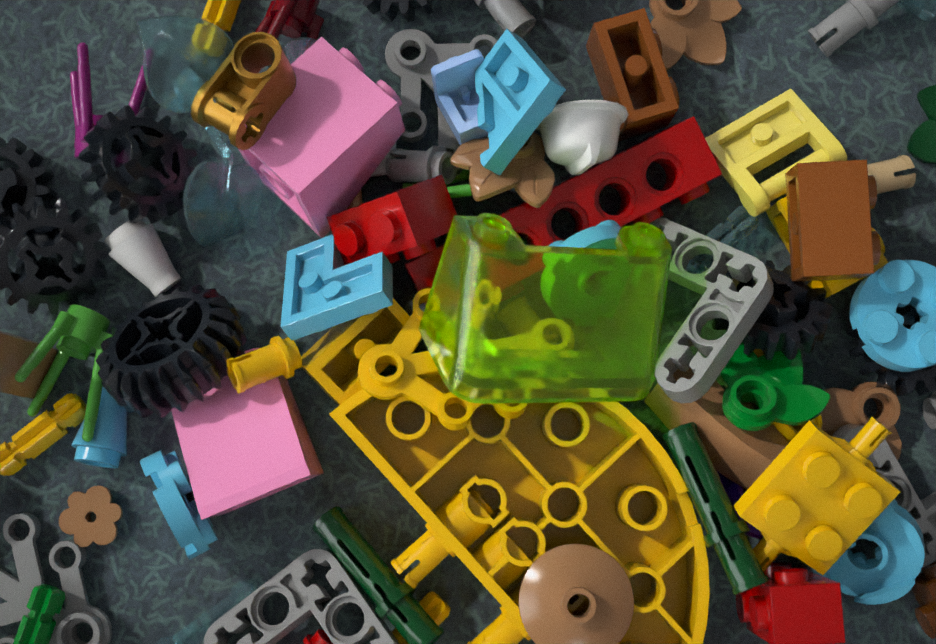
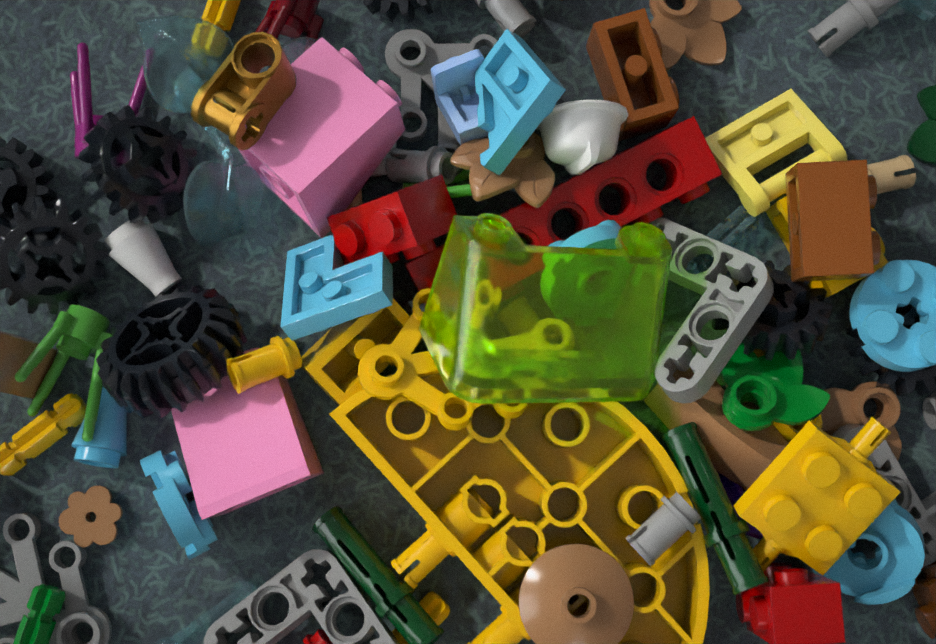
(663, 528): none -> light grey pin

